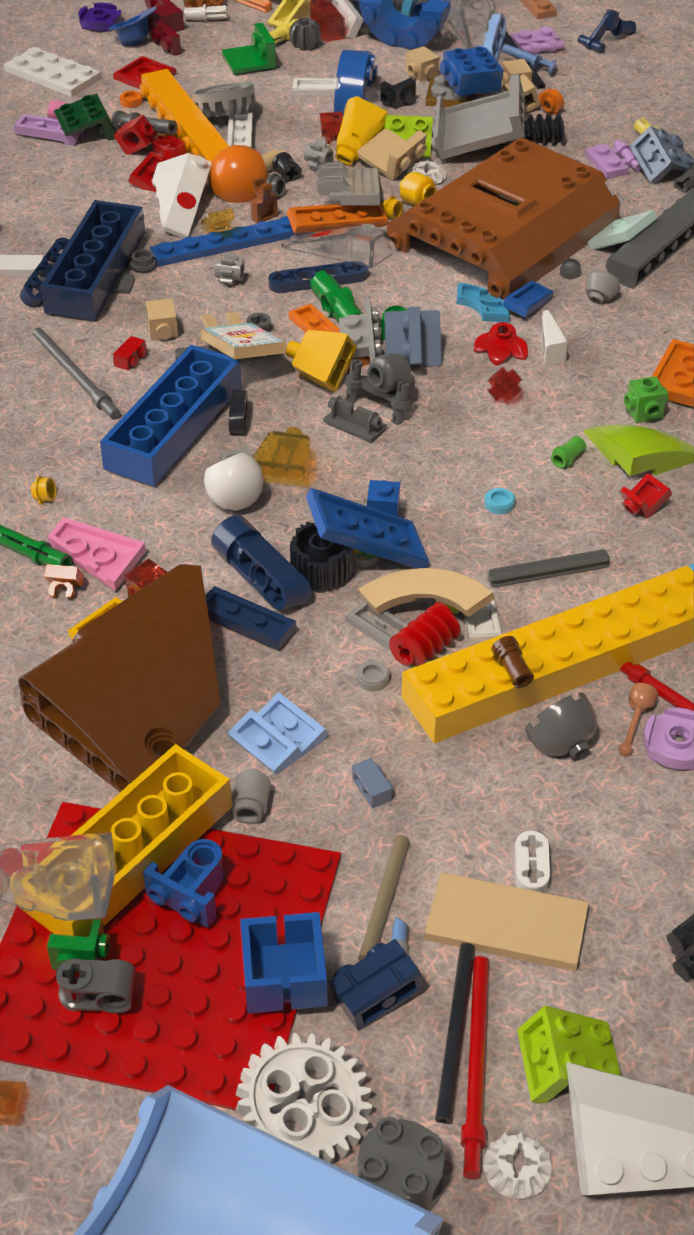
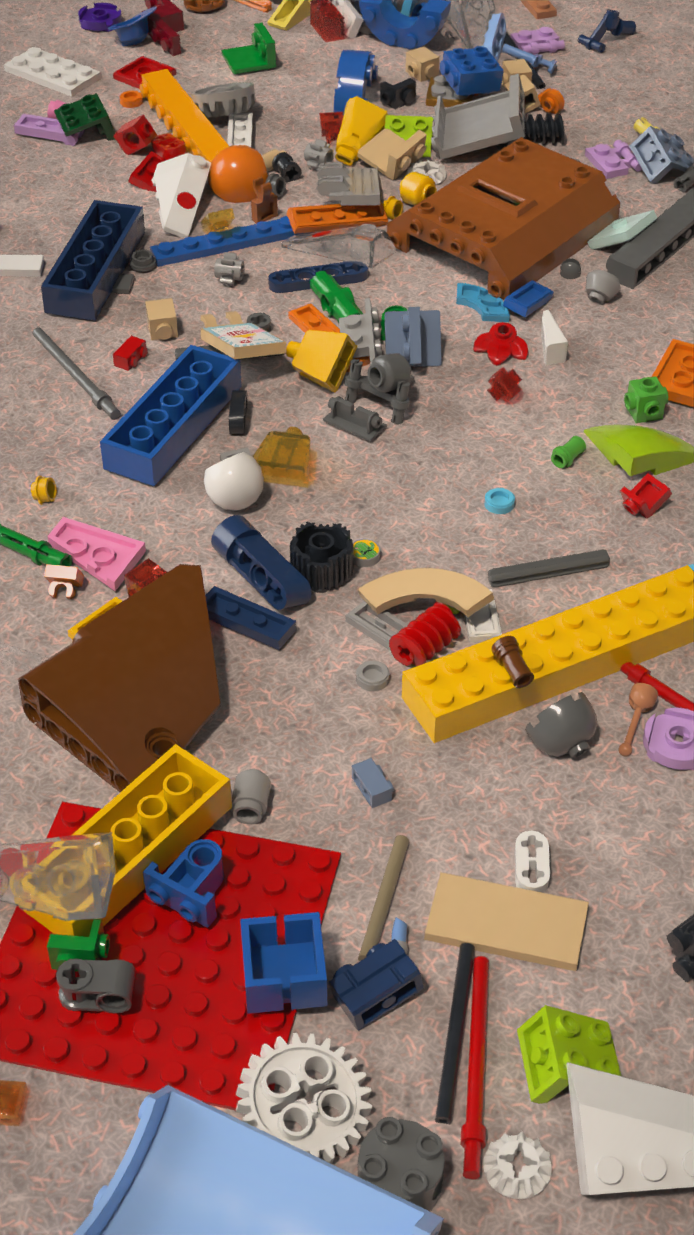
(41, 270): dark blue beam -> none
(160, 126): dark grey pin -> none
(205, 13): white axle -> none
(277, 733): light blue slope -> none
(282, 32): light yellow pin -> none
(305, 33): dark grey piece -> none
(315, 86): white tile -> none
(366, 529): blue tile -> none
(384, 496): blue brick -> none

